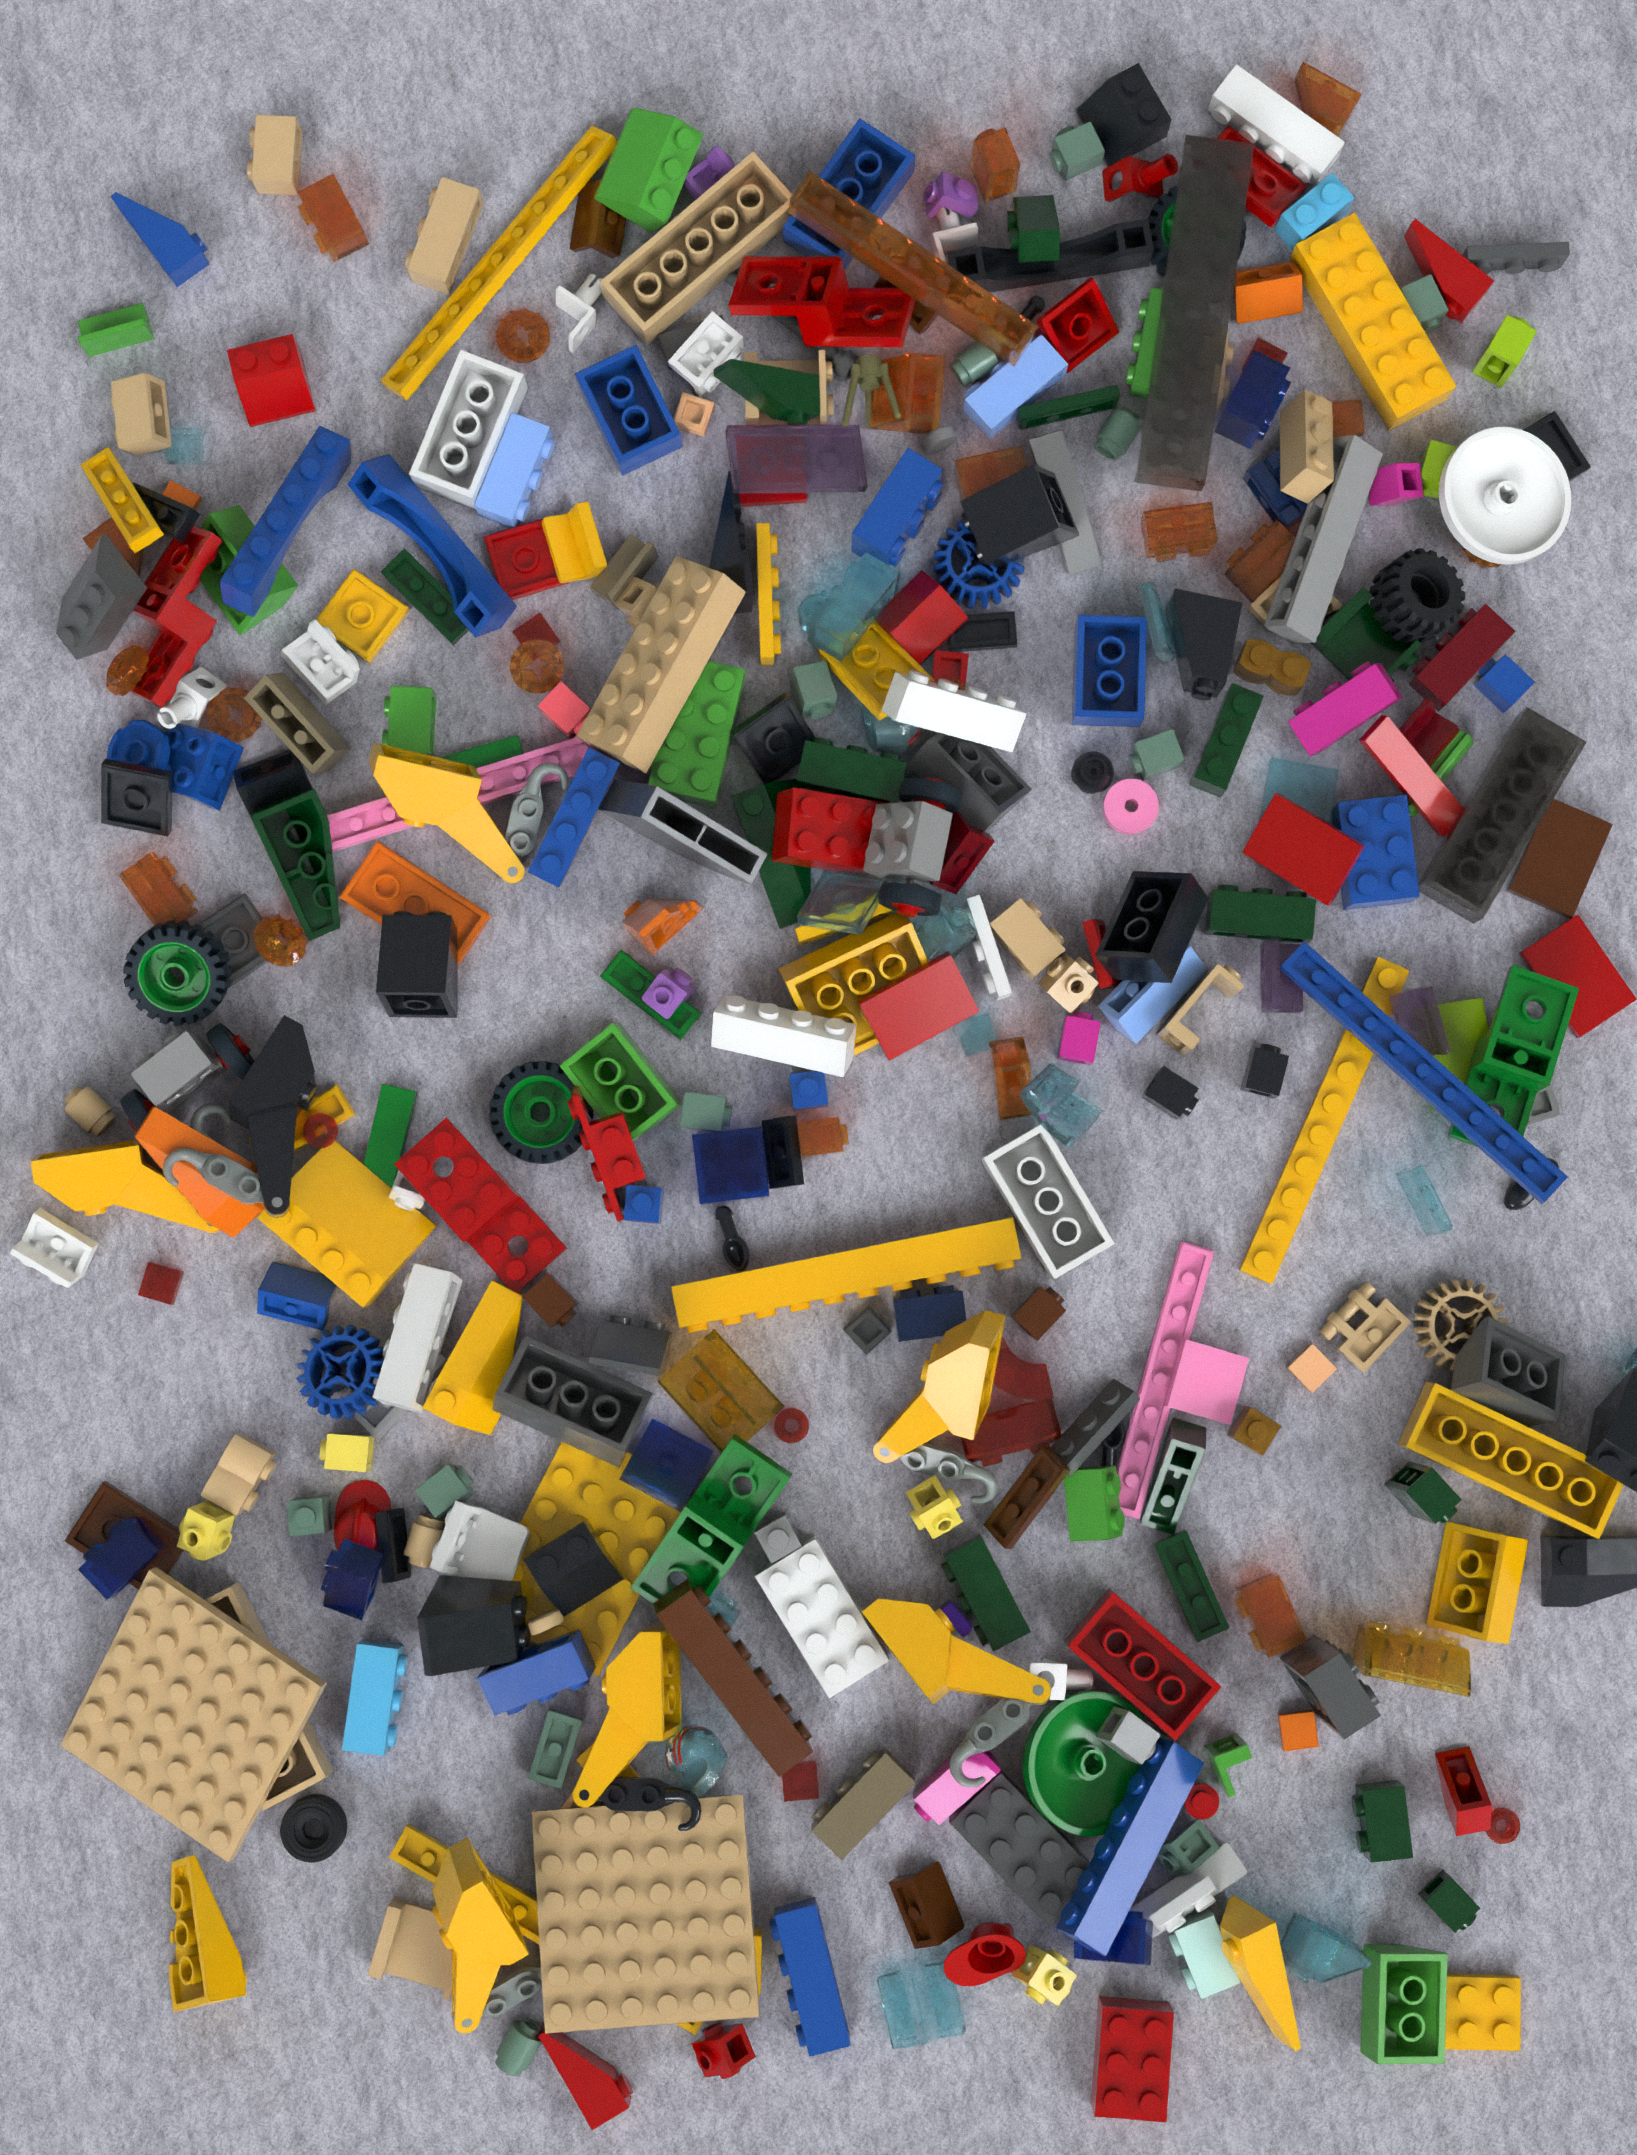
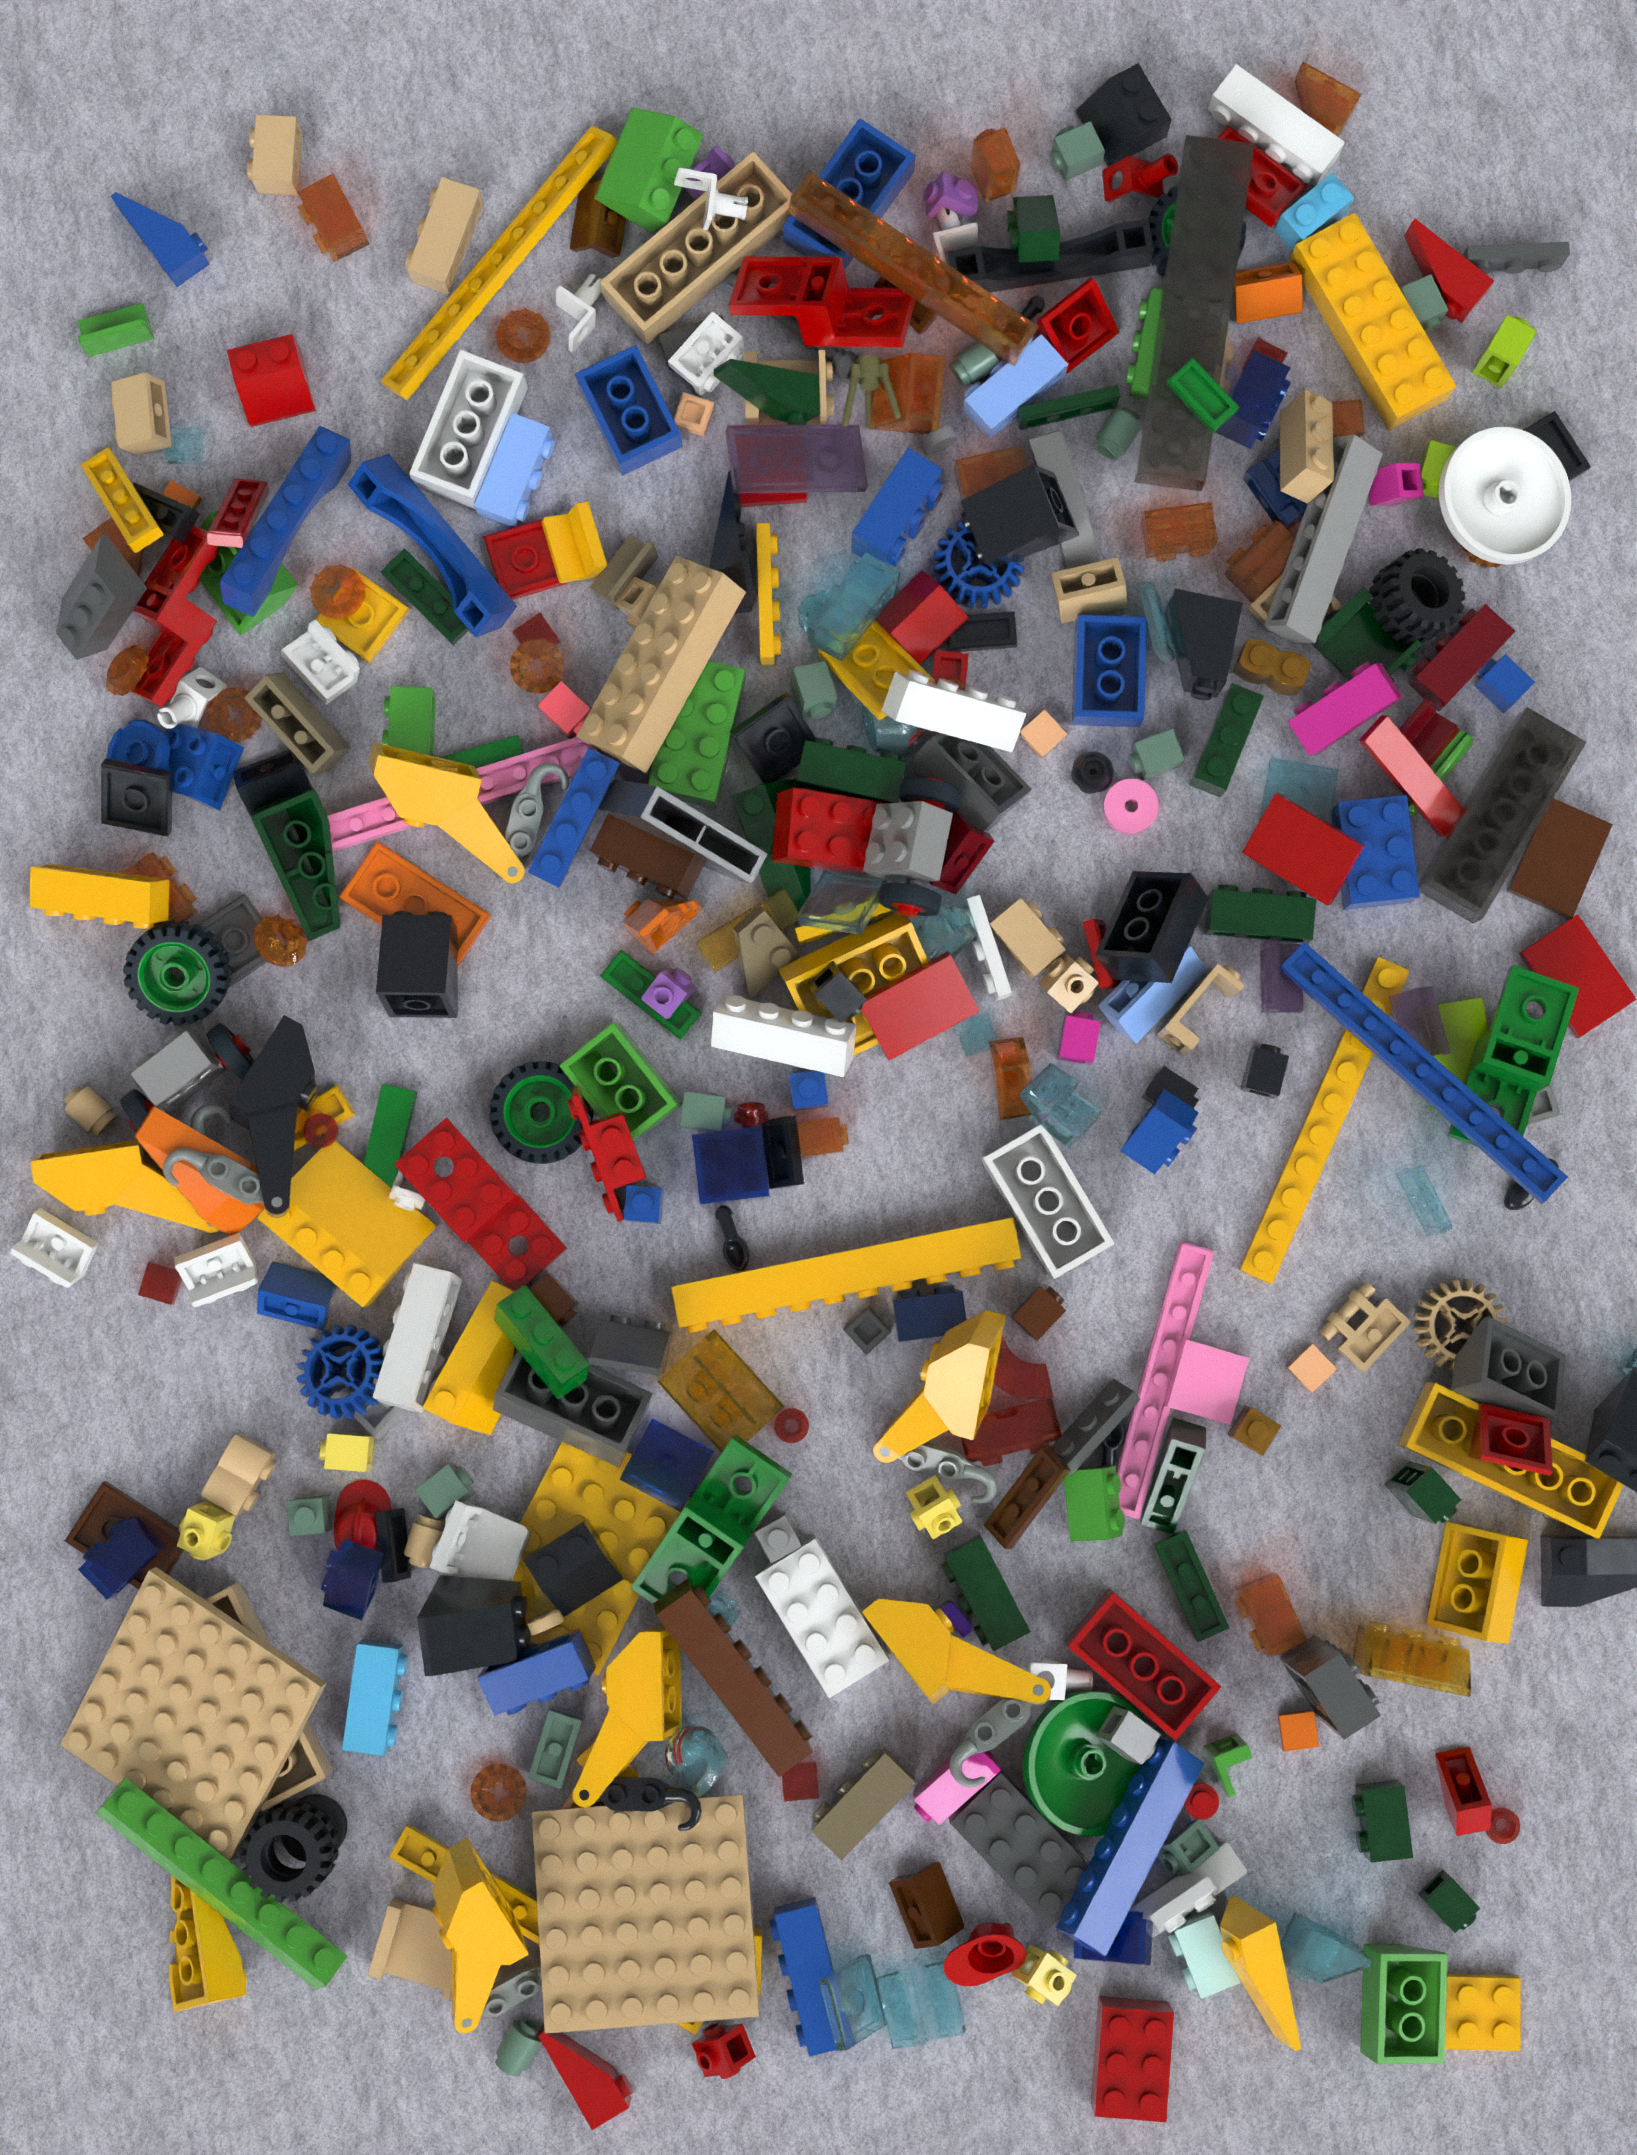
(99, 894): none -> yellow brick
(217, 1270): none -> white bracket
(220, 1884): none -> bright green brick
(237, 513): none -> red tile
(266, 1868): none -> black tyre
(346, 603): none -> clear orange gear
(485, 1802): none -> clear orange gear
(541, 1342): none -> green brick
(646, 858): none -> reddish brown brick
(715, 202): none -> white bracket
(720, 945): none -> clear yellow tile
(751, 1114): none -> clear red plate
(761, 950): none -> dark tan wing
(837, 992): none -> black brick
(853, 2002): none -> clear light blue tile
(1043, 734): none -> light nougat tile
(1089, 589): none -> tan brick
(1160, 1131): none -> blue brick
(1202, 395): none -> green tile
(1512, 1439): none -> red slope

